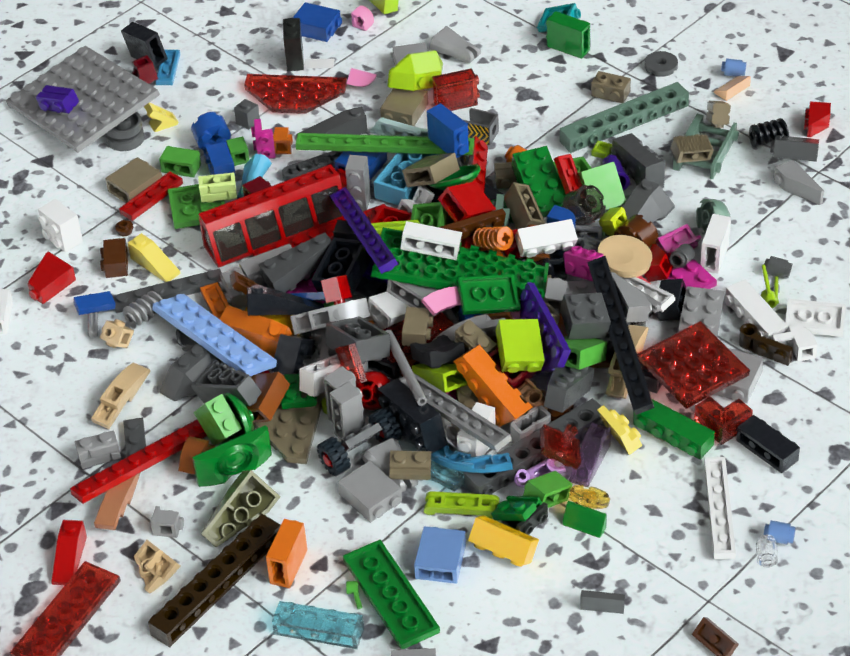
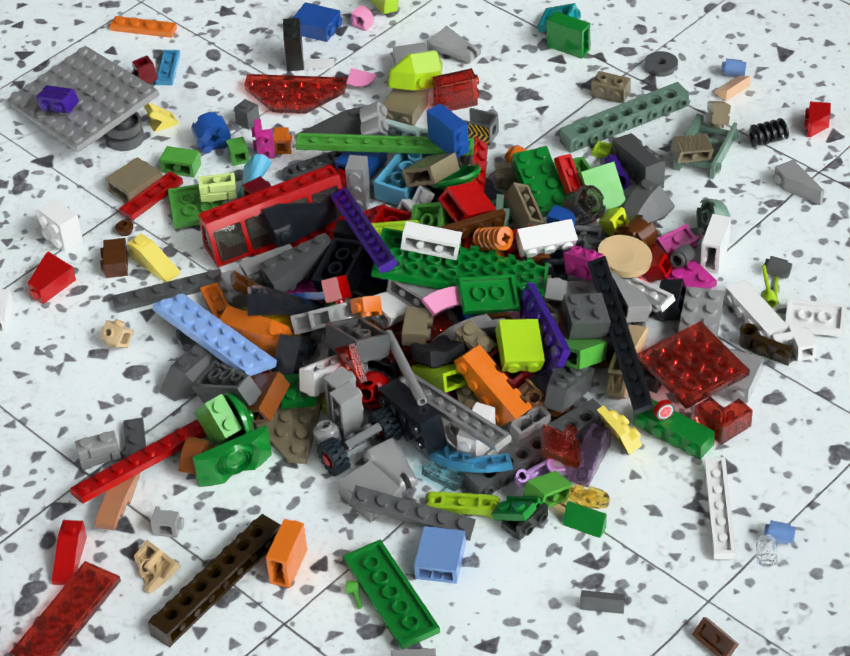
(93, 324): light grey axle -> none
(94, 303): blue tile -> none
(118, 393): tan slope -> none
(140, 309): light grey piece -> none
(143, 26): none -> orange plate
(143, 42): black brick -> none
(219, 159): blue brick -> none
(239, 507): olive wedge -> none
(294, 221): none -> black wedge
(318, 624): clear light blue brick -> none
(325, 430): none -> light grey head
(366, 306): none -> orange brick
(374, 119): none -> light grey brick
(409, 511): none -> dark grey plate
(410, 465): dark tan plate -> none
(503, 540): yellow brick -> none
(663, 409): none -> tile
(768, 443): black brick -> none
(795, 148): dark grey brick -> none

